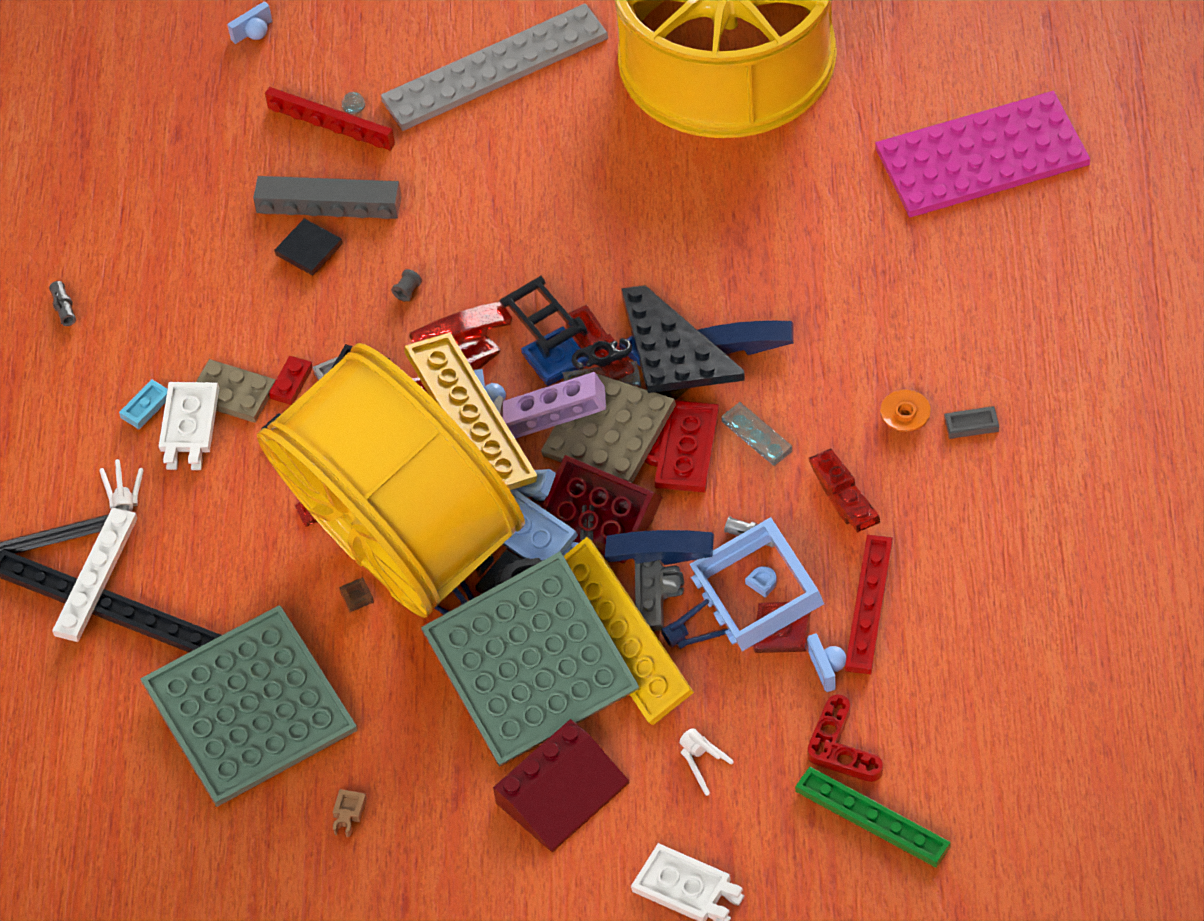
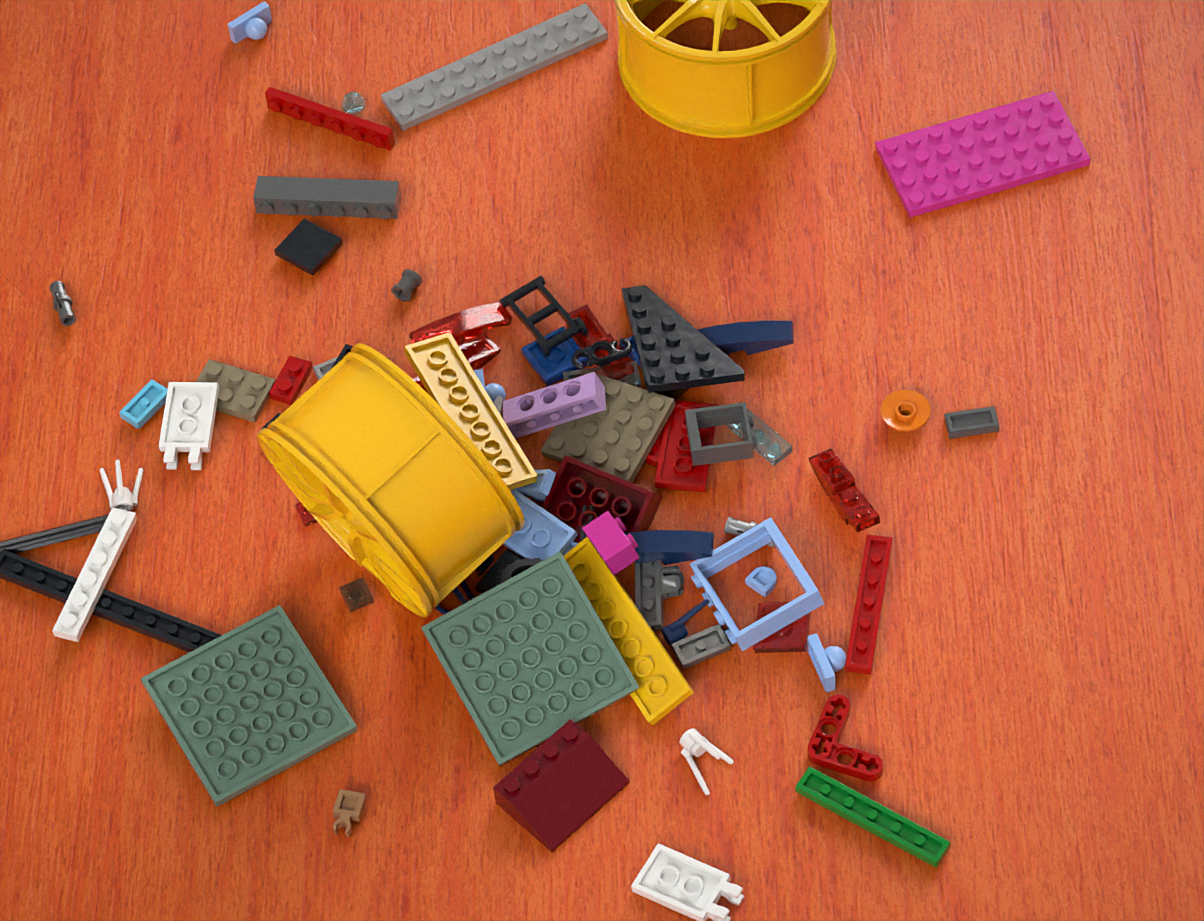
(611, 542): none -> dark pink brick
(700, 646): none -> dark grey plate
(720, 416): none -> dark grey window

